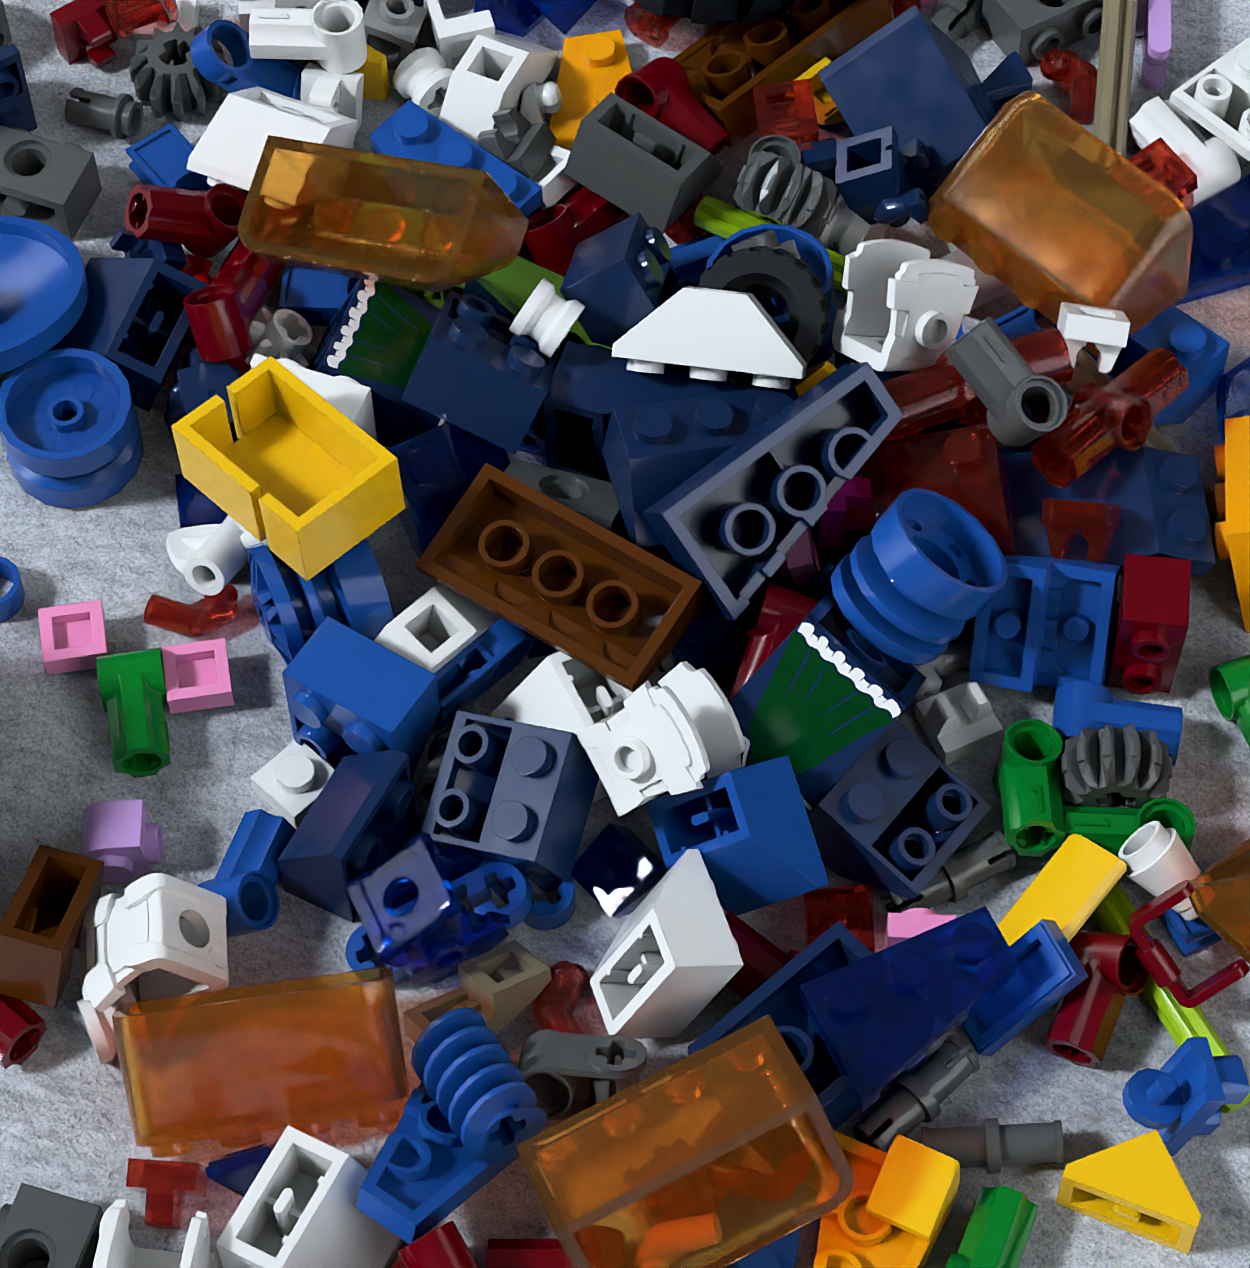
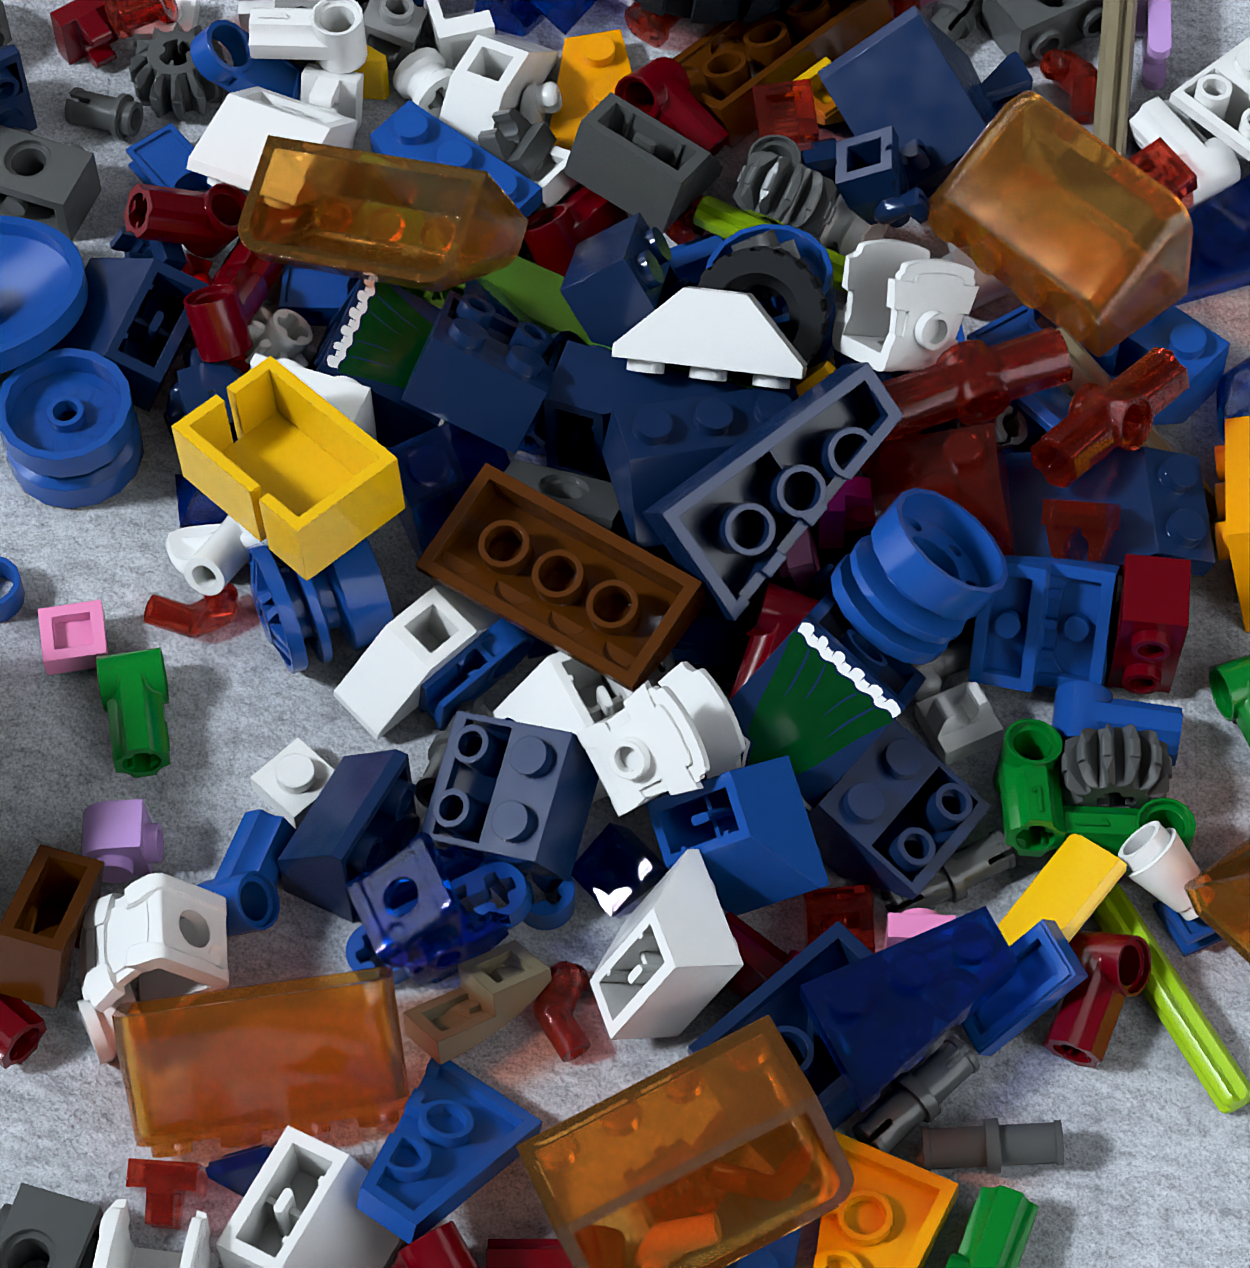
(197, 675): bright pink plate -> none
(358, 696): blue slope -> none
(476, 1085): blue piece -> none
(546, 317): white wheel -> none
(578, 1069): dark grey piece -> none
(914, 1187): yellow slope -> none
(1004, 380): dark grey piece -> none
(1097, 325): white tile -> none
(1133, 1190): yellow slope -> none
(1159, 962): dark red piece -> none
(1186, 1093): blue hips -> none

